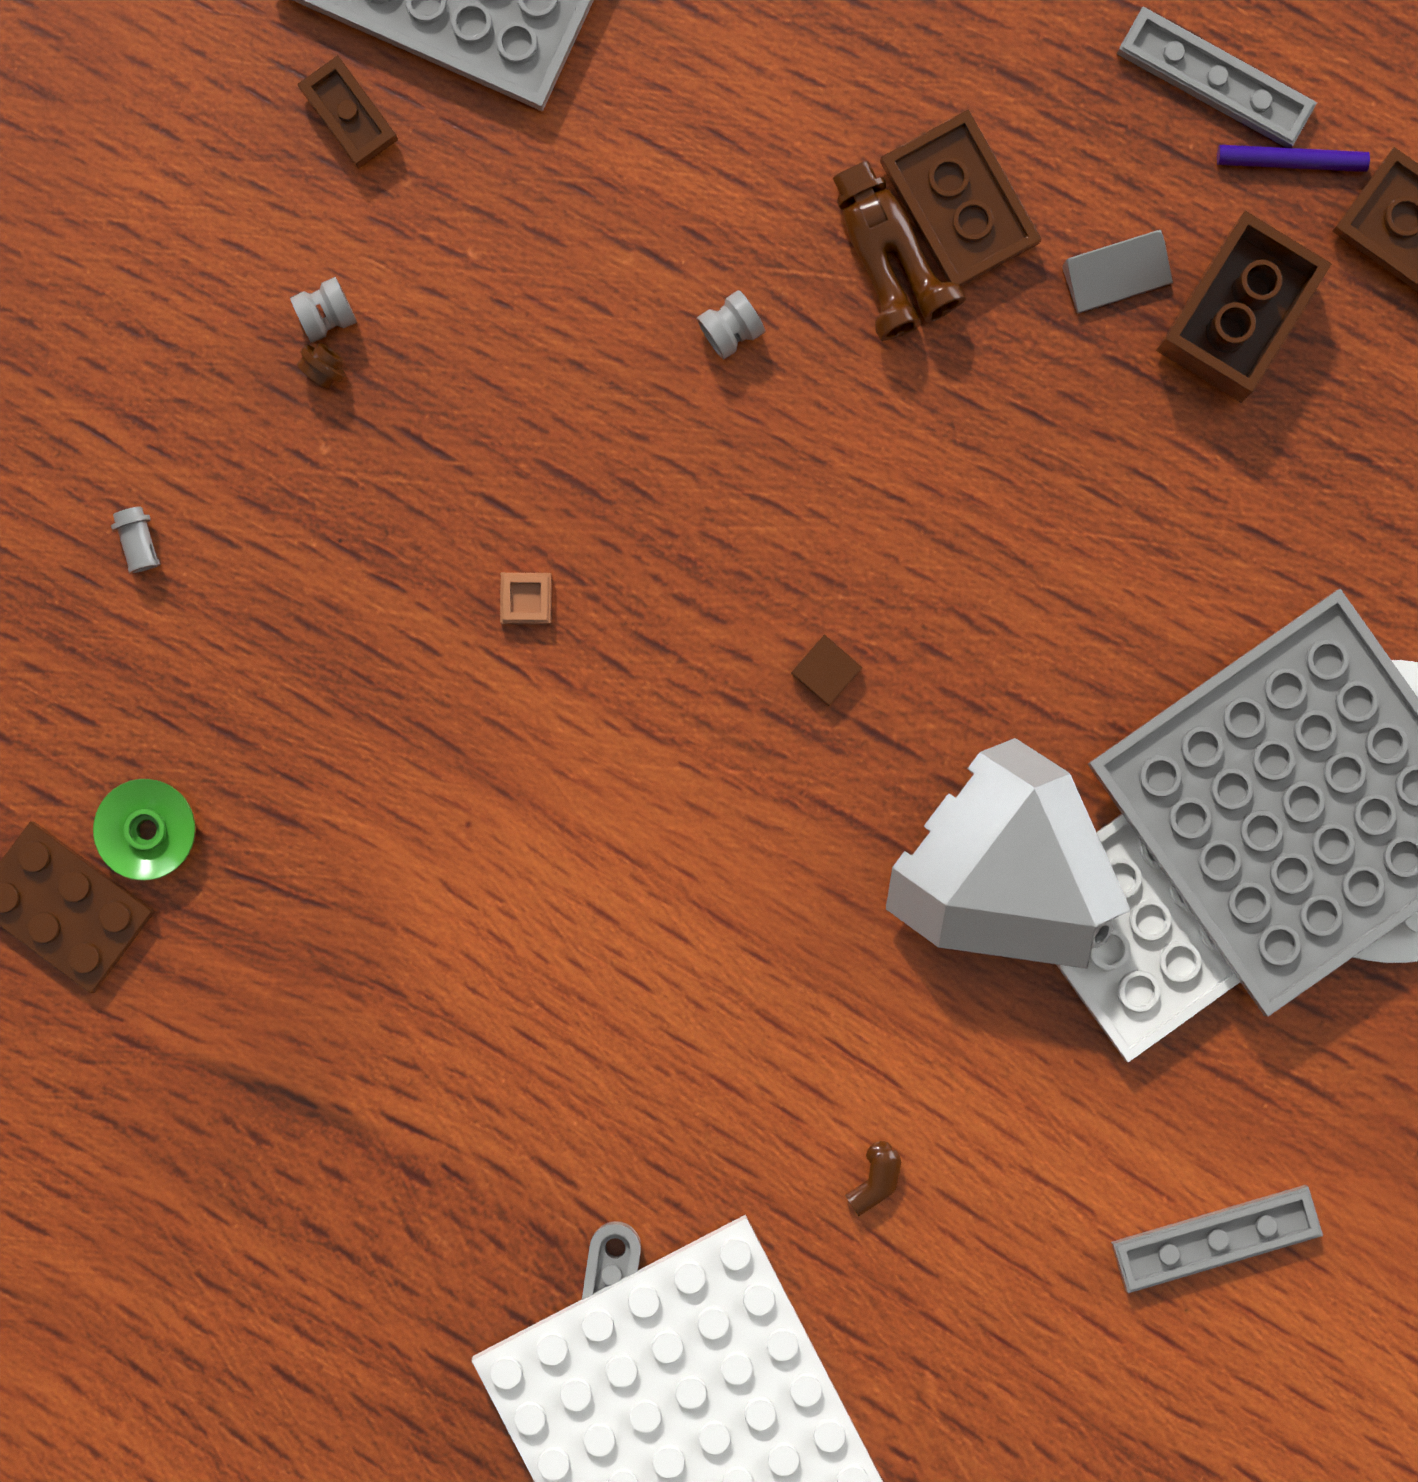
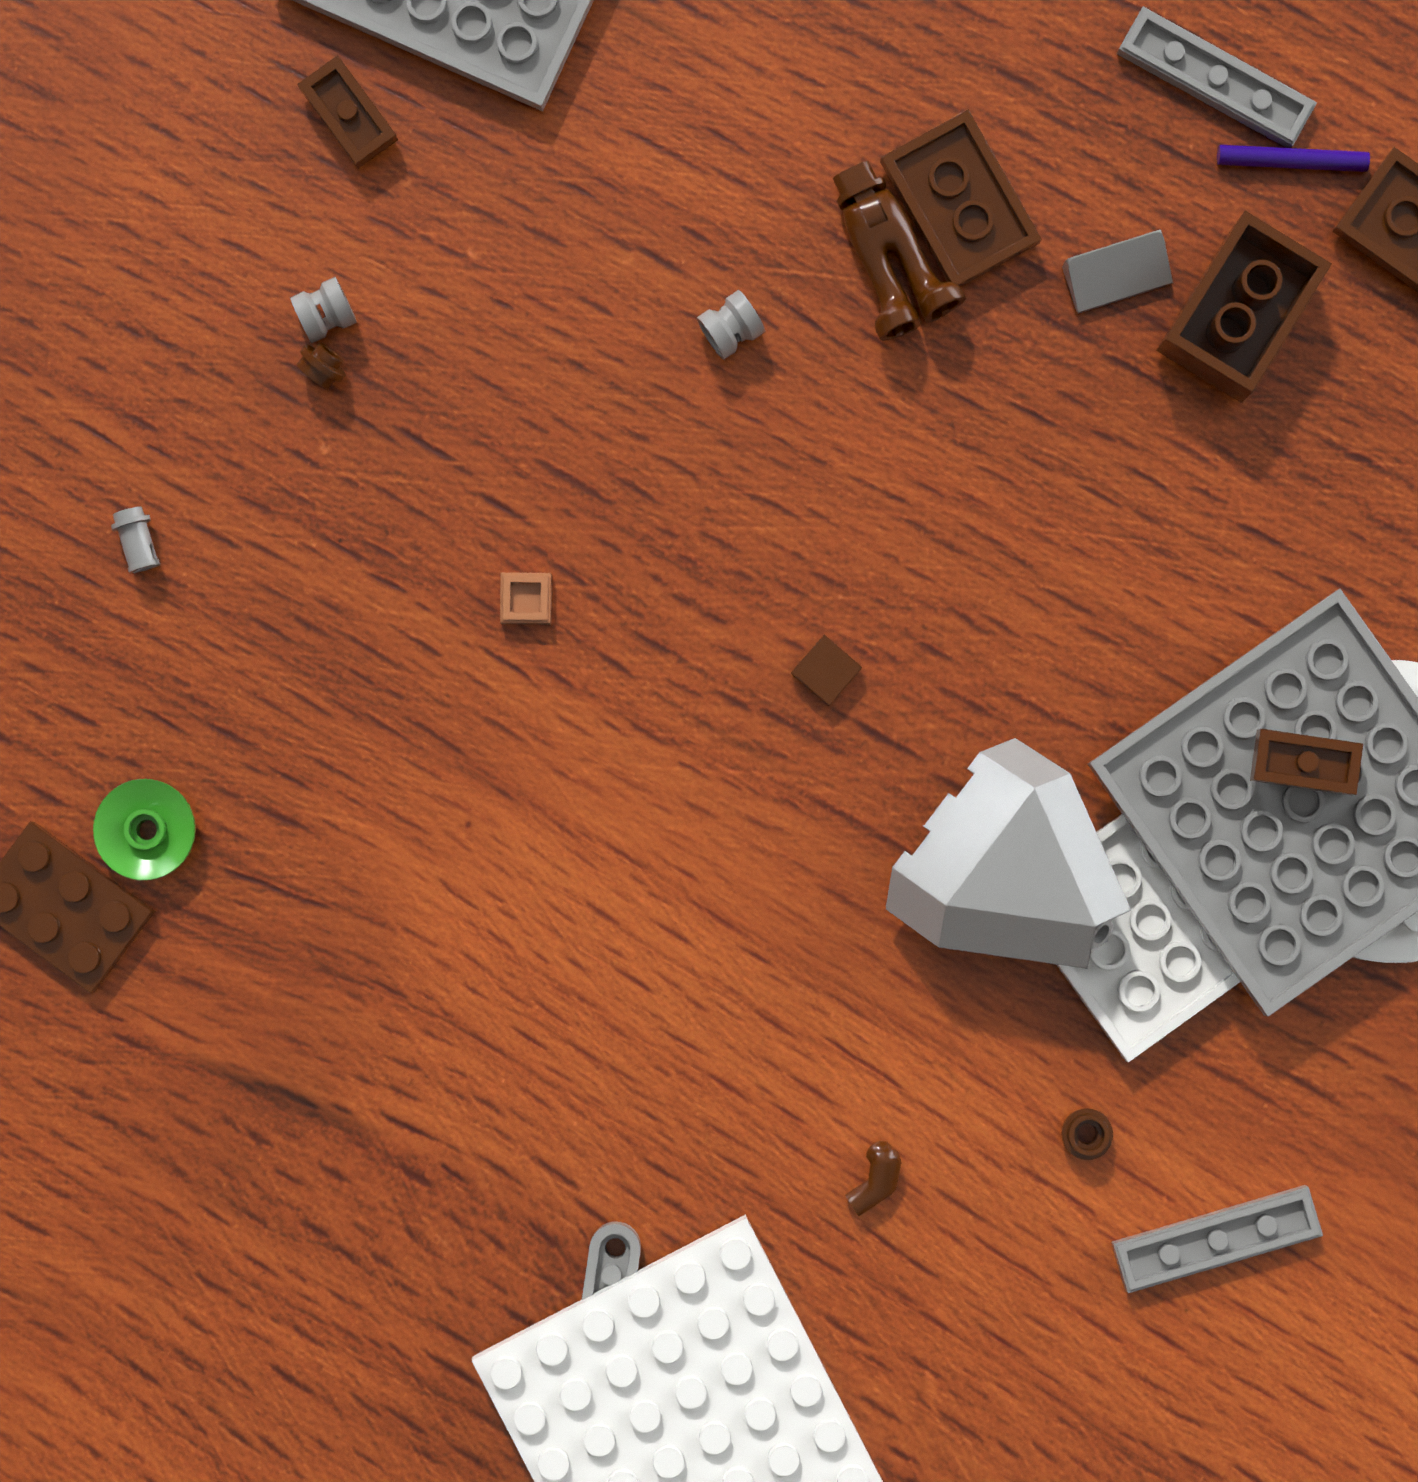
(1101, 1141): none -> reddish brown plate
(1306, 762): none -> reddish brown plate

